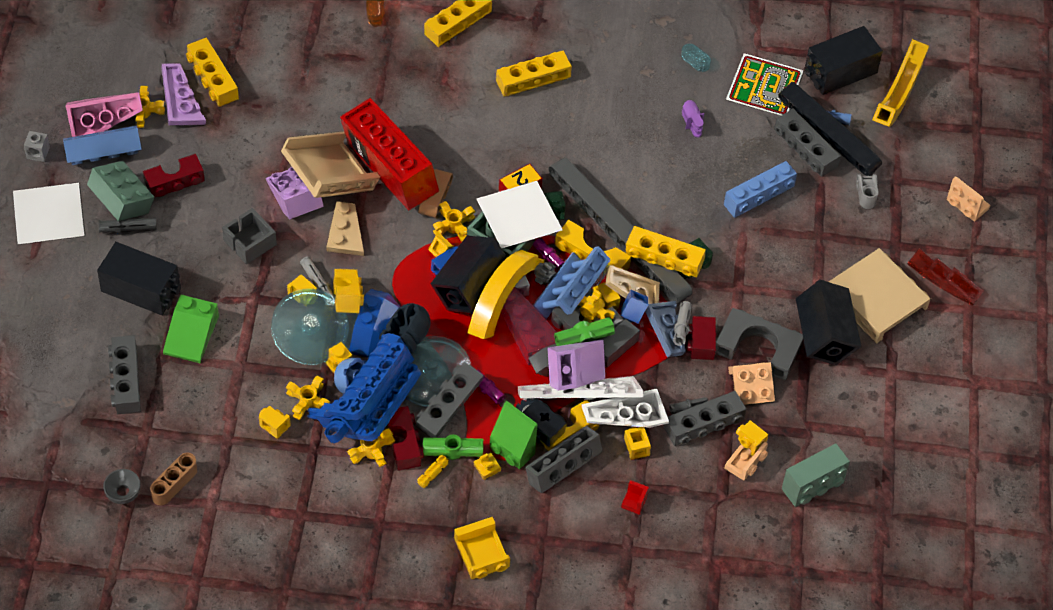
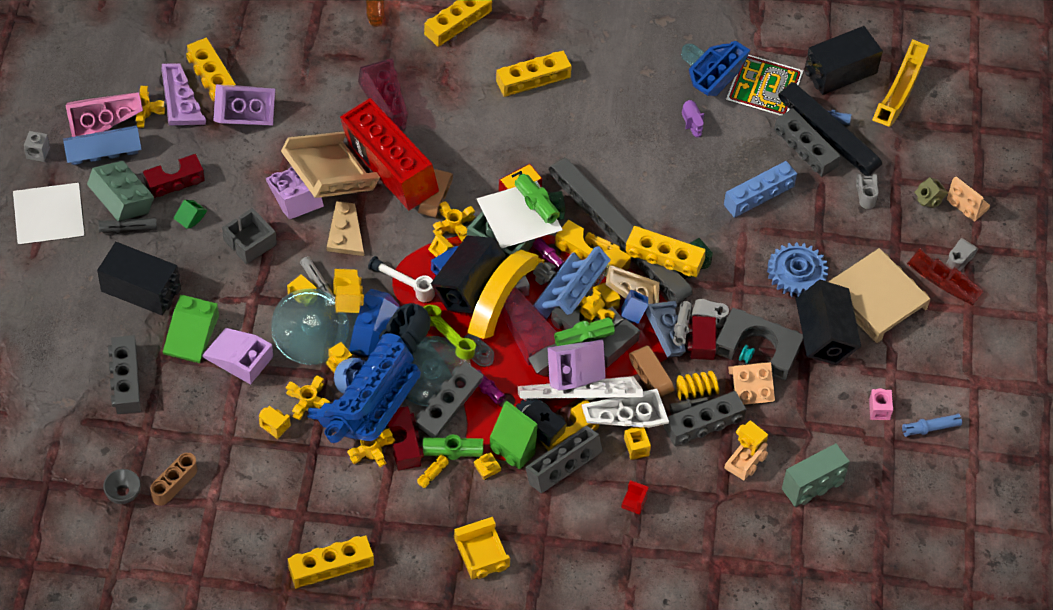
(190, 213): none -> green brick
(240, 354): none -> lavender slope
(244, 105): none -> lavender slope
(325, 570): none -> yellow brick
(381, 85): none -> clear pink wedge
(421, 285): none -> white piece
(451, 334): none -> lime piece
(481, 347): none -> clear light blue plate
(537, 198): none -> bright green piece
(598, 241): none -> yellow axle
(651, 371): none -> medium nougat beam
(696, 384): none -> yellow piece
(711, 309): none -> light grey piece
(718, 67): none -> blue wedge
(746, 354): none -> teal bush
(783, 268): none -> medium blue gear
(877, 410): none -> bright pink brick
(924, 426): none -> medium blue pin
(931, 192): none -> olive brick
(961, 254): none -> light grey piece

